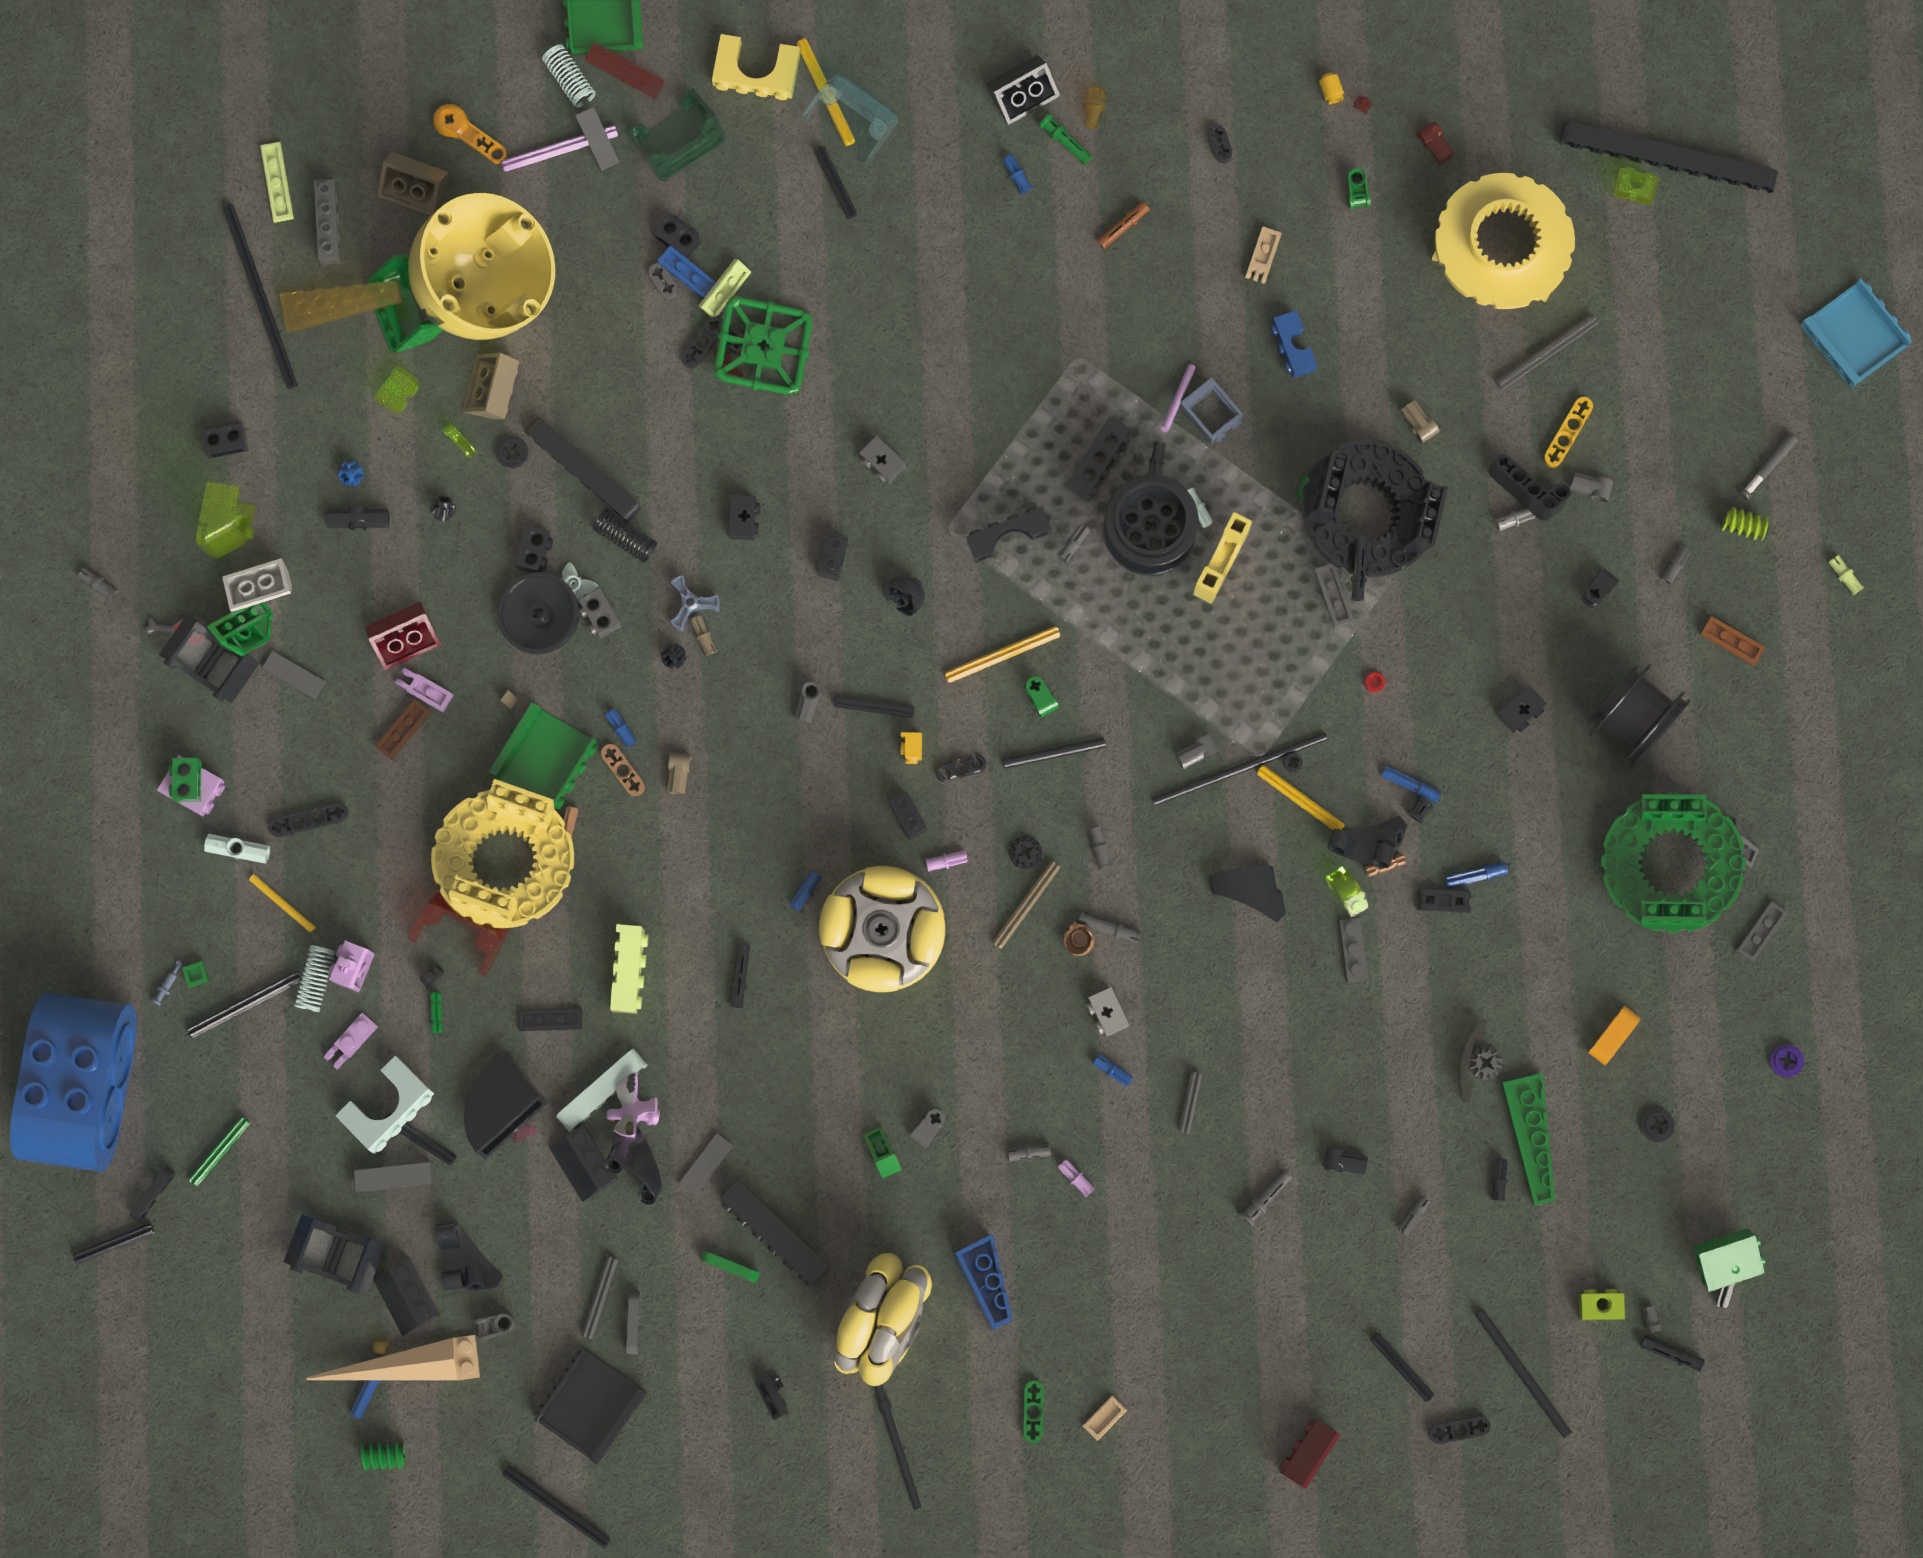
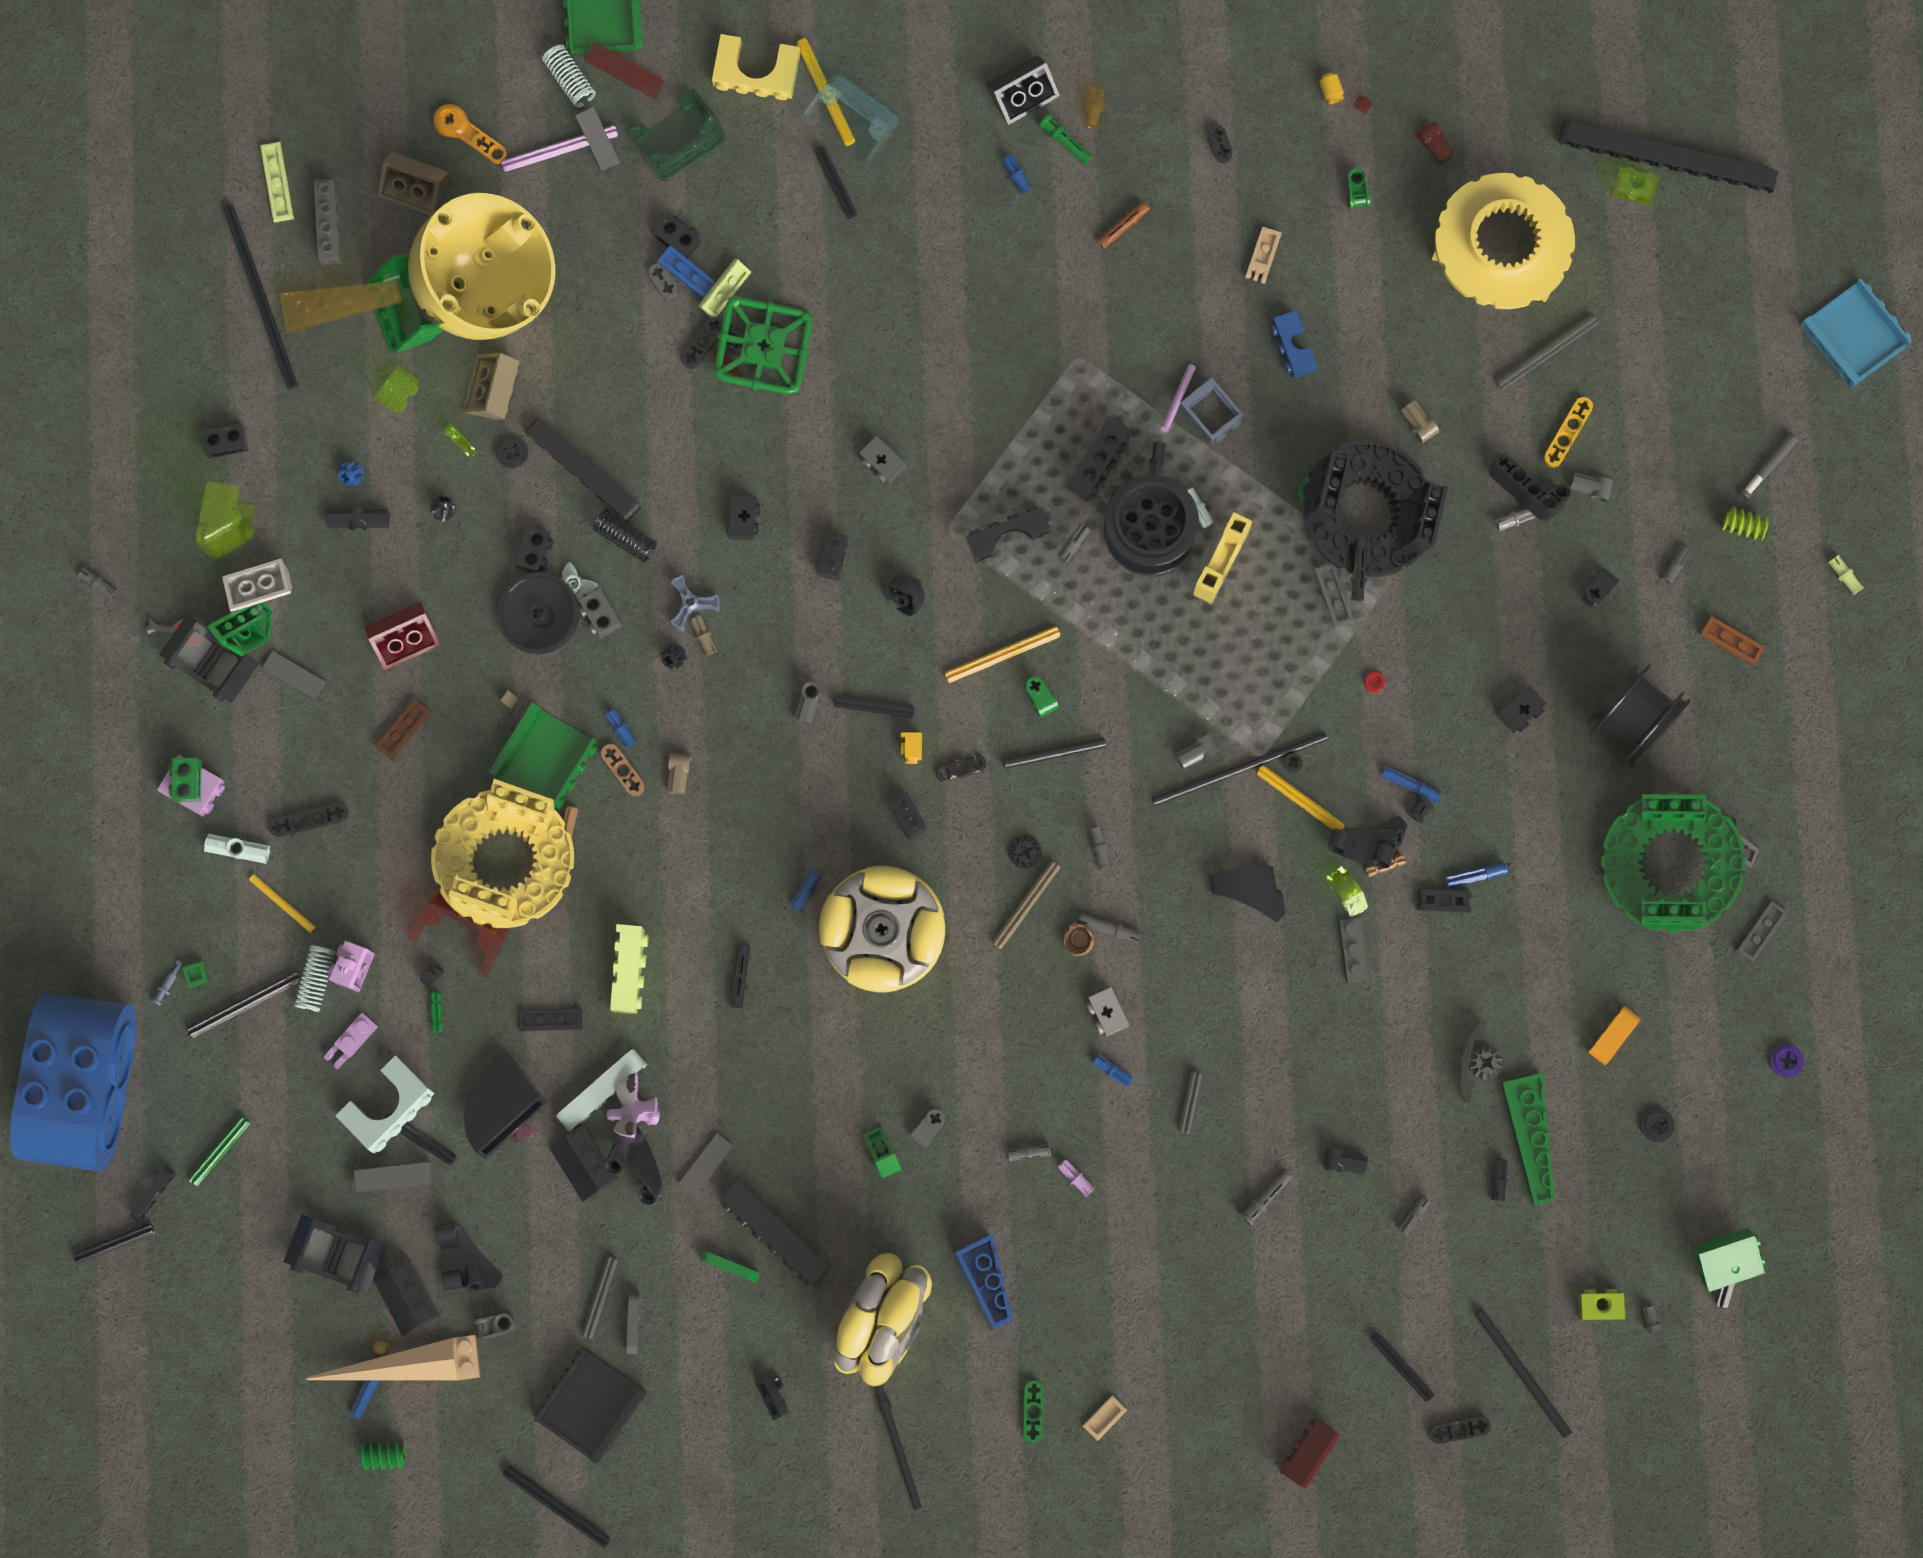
(426, 690): lavender hinge -> none
(946, 860): lavender axle -> none
(1672, 1353): black pin -> none

